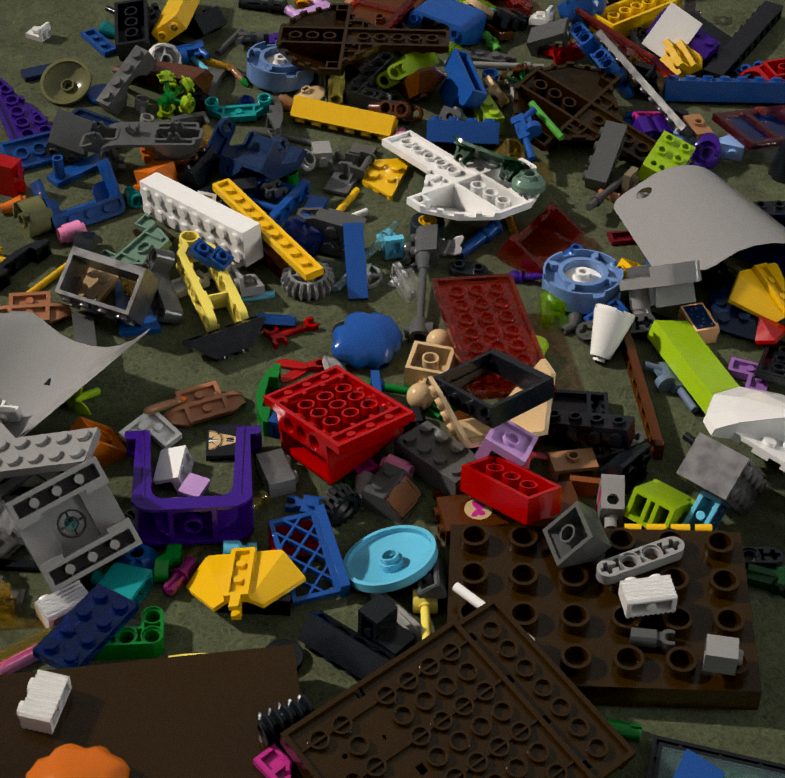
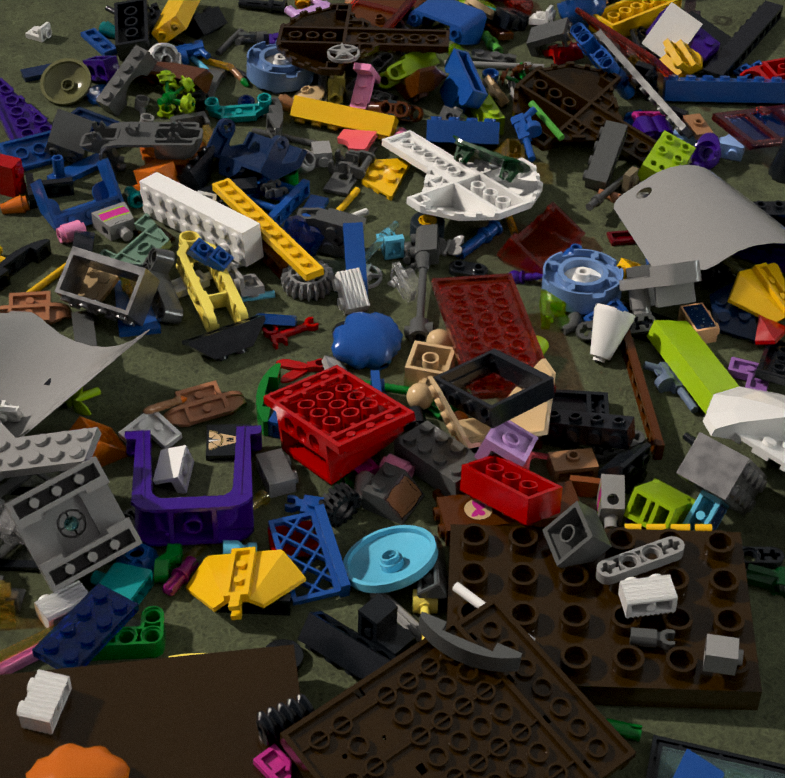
(33, 216): olive brick -> none
(53, 187): none -> black bracket
(102, 67): none -> dark purple brick
(114, 222): none -> light grey torso
(193, 486): lavender panel -> none
(343, 53): none -> light grey wheel
(350, 291): none -> white brick
(357, 139): none -> coral tile
(364, 85): none -> bright pink bracket
(499, 660): none -> dark grey slope
(528, 182): sand green piece -> none

